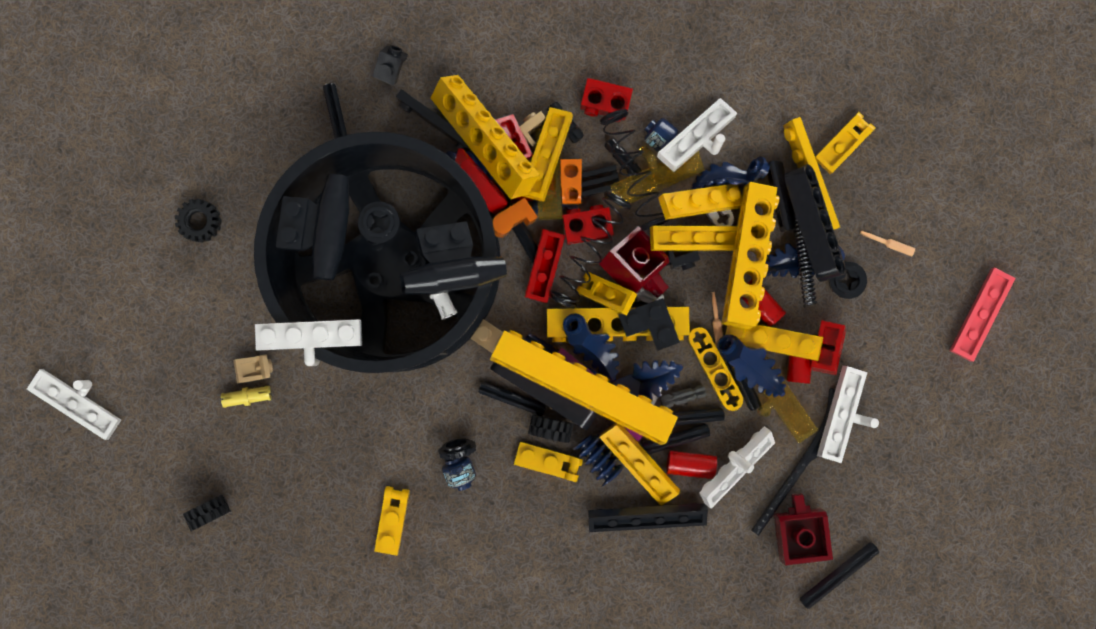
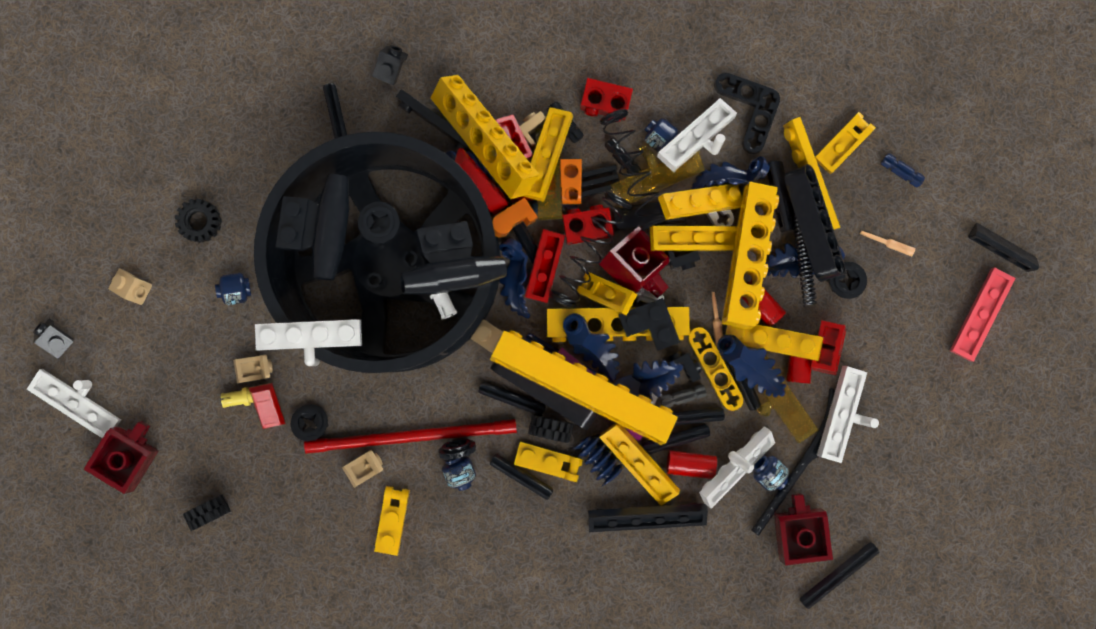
(52, 338): none -> bracket
(122, 457): none -> dark red hinge
(130, 287): none -> tan bracket
(233, 288): none -> dark blue head
(267, 405): none -> tile
(309, 412): none -> black gear
(363, 468): none -> tan bracket
(496, 427): none -> red piece
(515, 277): none -> dark blue plant
(521, 476): none -> black axle
(632, 221): none -> black slope
(690, 367): none -> black bracket
(756, 101): none -> black beam
(770, 473): none -> head
(902, 170): none -> dark blue axle
(1003, 248): none -> black slope

